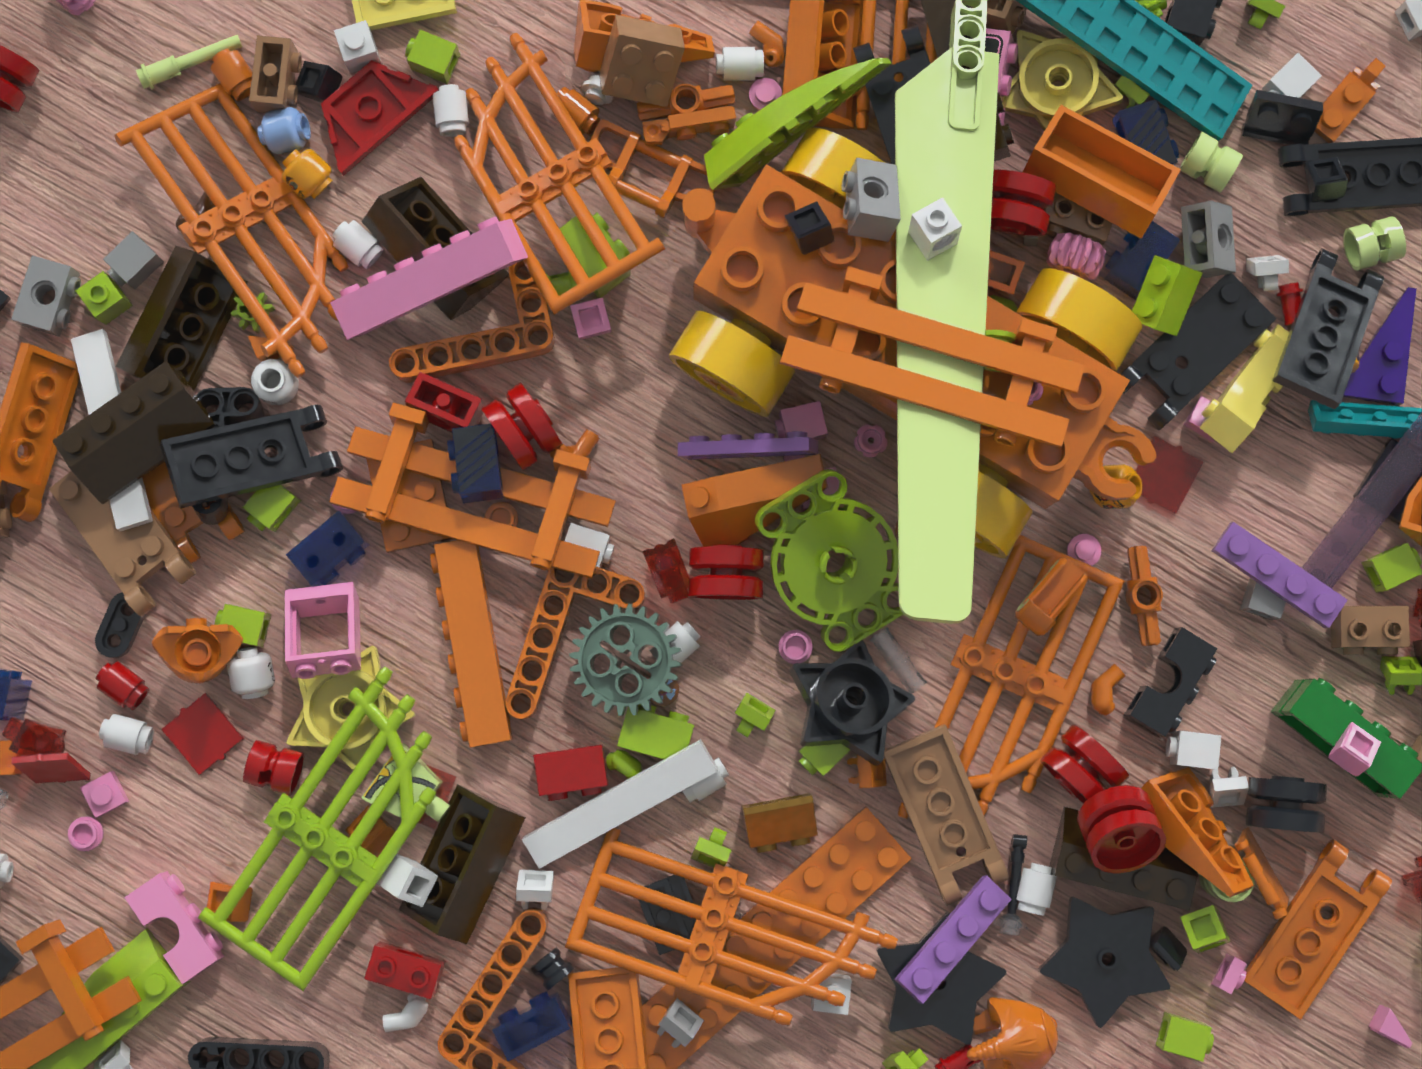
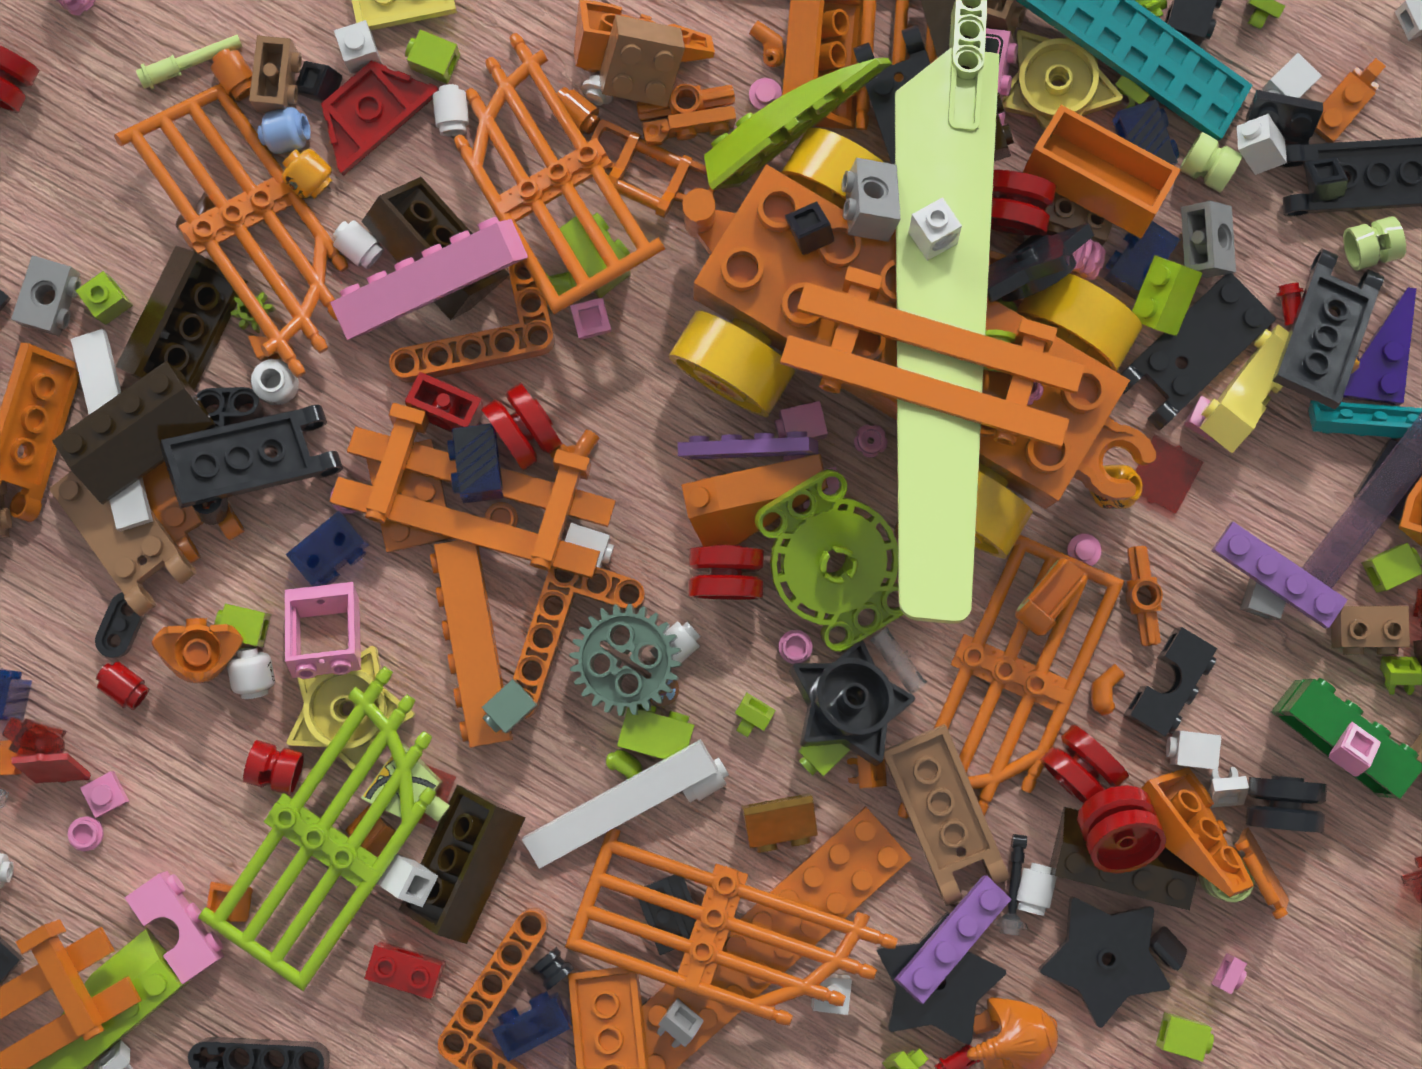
(126, 734): white brick -> none
(132, 261): light grey brick -> none
(202, 733): red piece -> none
(270, 507): lime brick -> none
(409, 1017): white arm -> none
(508, 707): none -> sand green brick
(534, 887): white tile -> none
(571, 771): red brick -> none
(668, 571): clear red hips -> none
(711, 851): lime tile -> none
(740, 63): white brick -> none
(1036, 264): none -> black plate
(1205, 929): lime brick -> none
(1261, 144): none -> white brick
(1267, 269): white tile -> none
(1304, 945): orange hinge -> none
(1387, 1025): bright pink slope -> none

